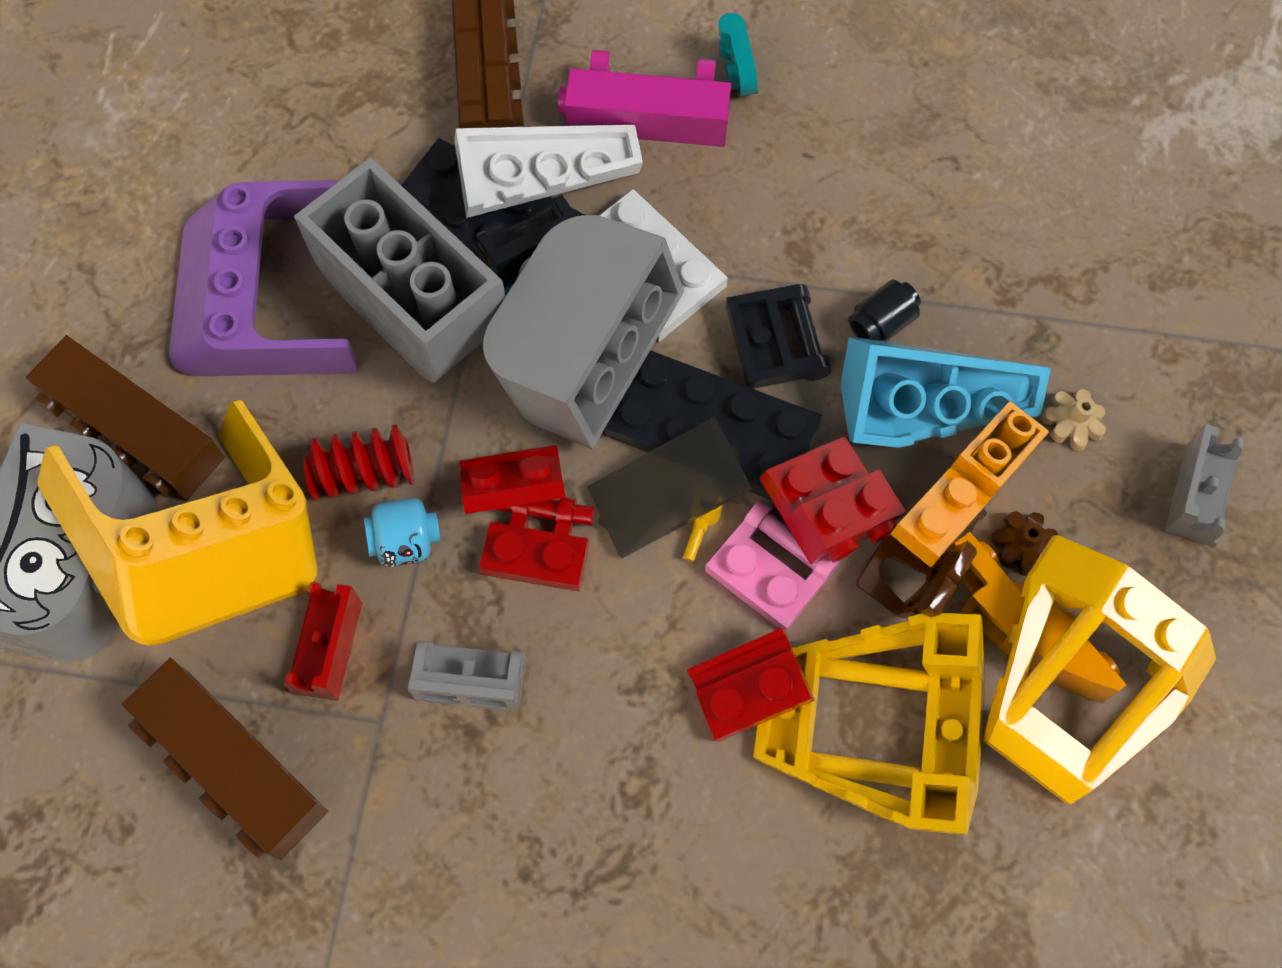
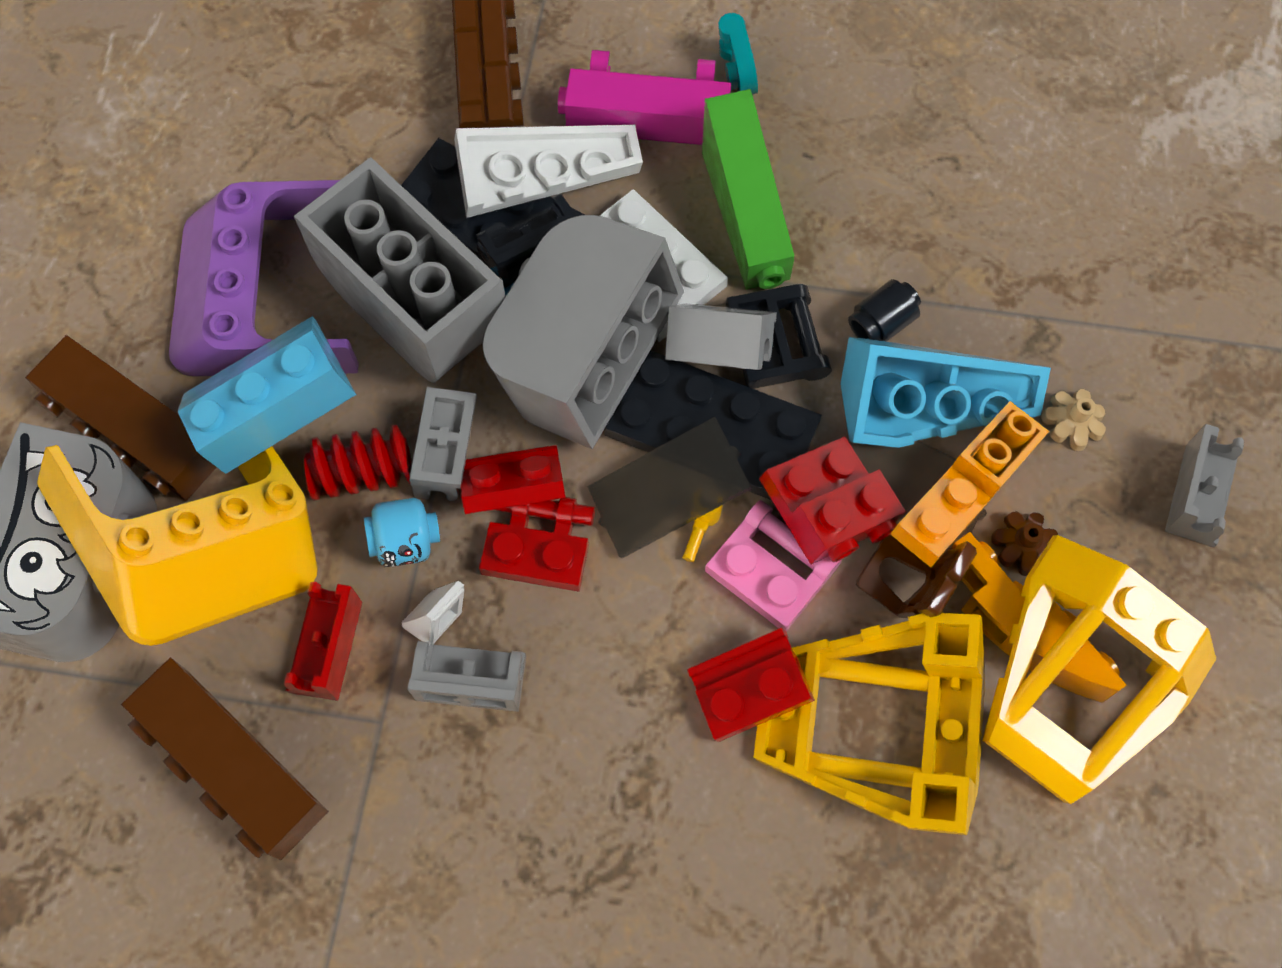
(264, 397): none -> medium azure slope
(435, 612): none -> white slope
(442, 442): none -> light grey hinge
(719, 335): none -> light grey hinge
(746, 189): none -> bright green slope

